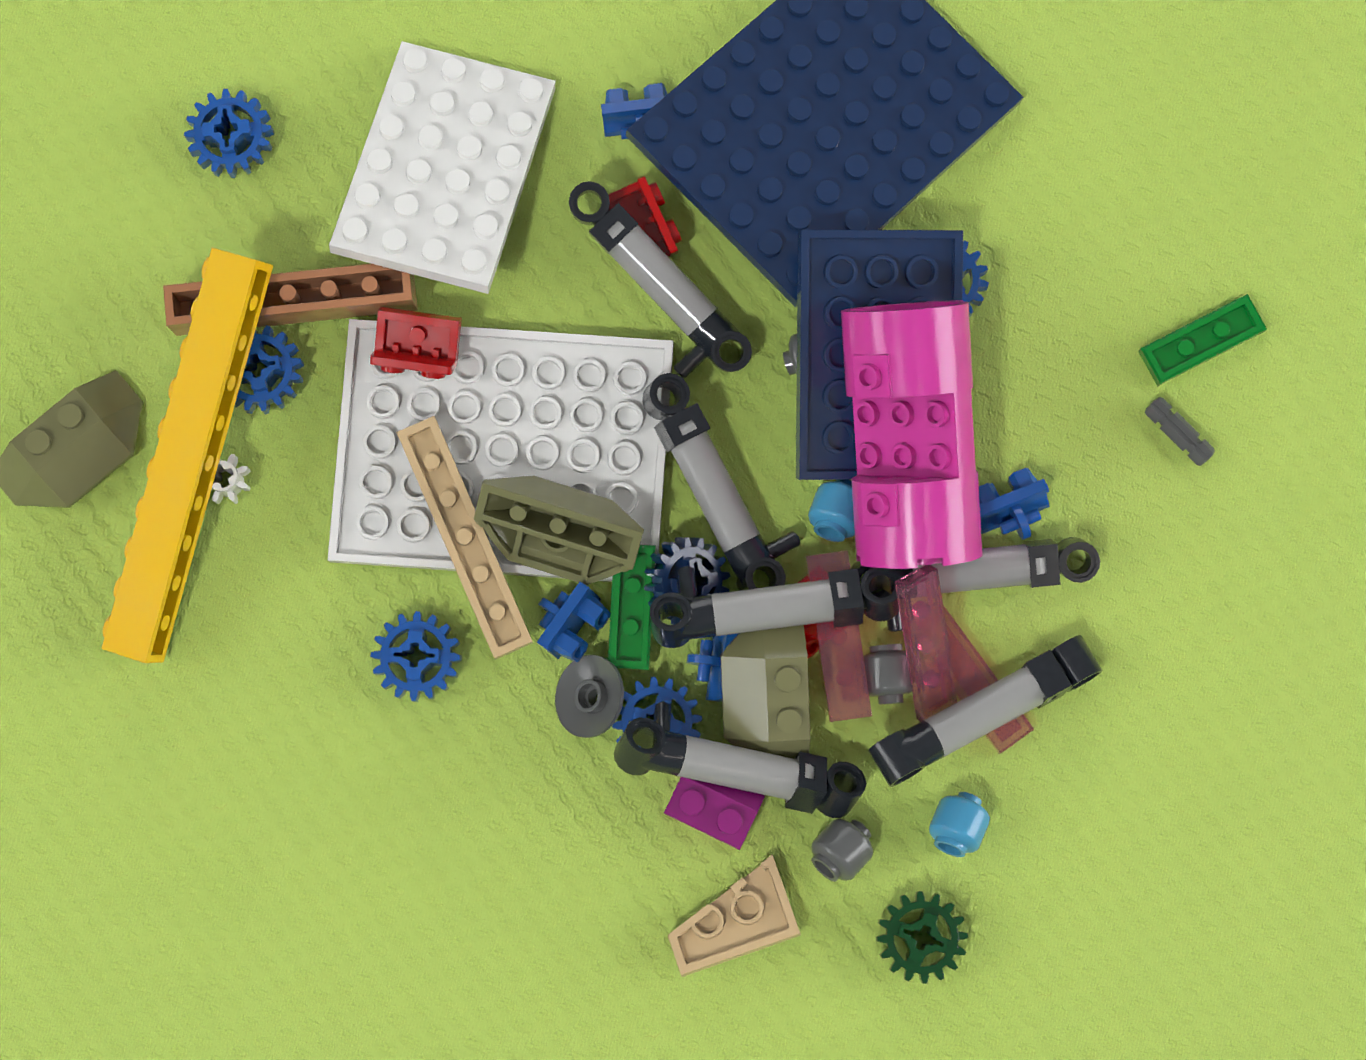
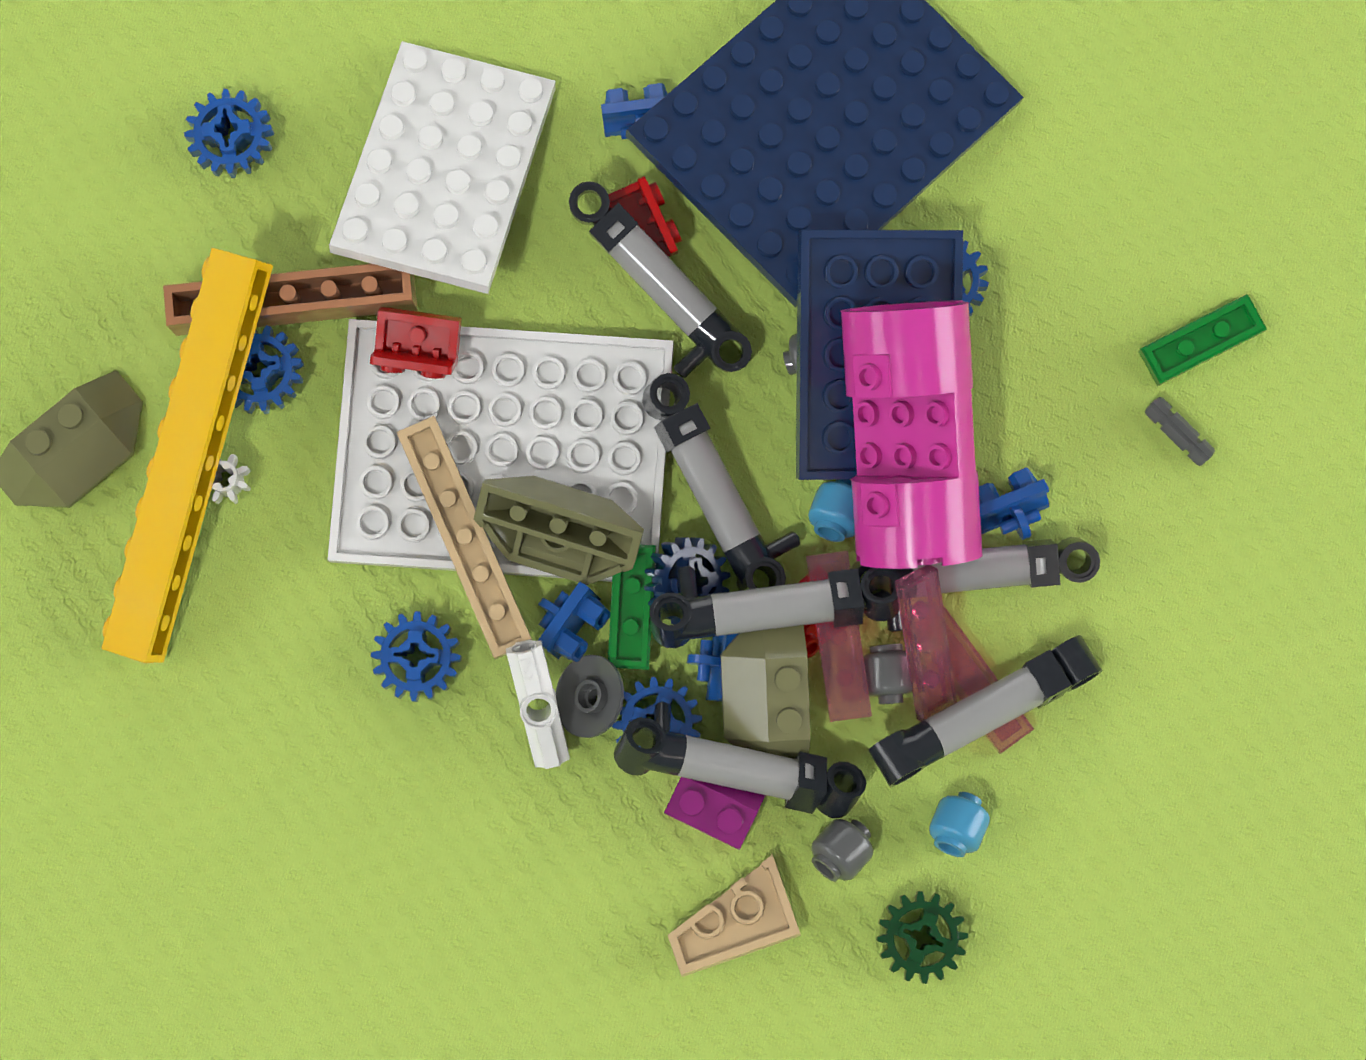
(533, 682): none -> white piece

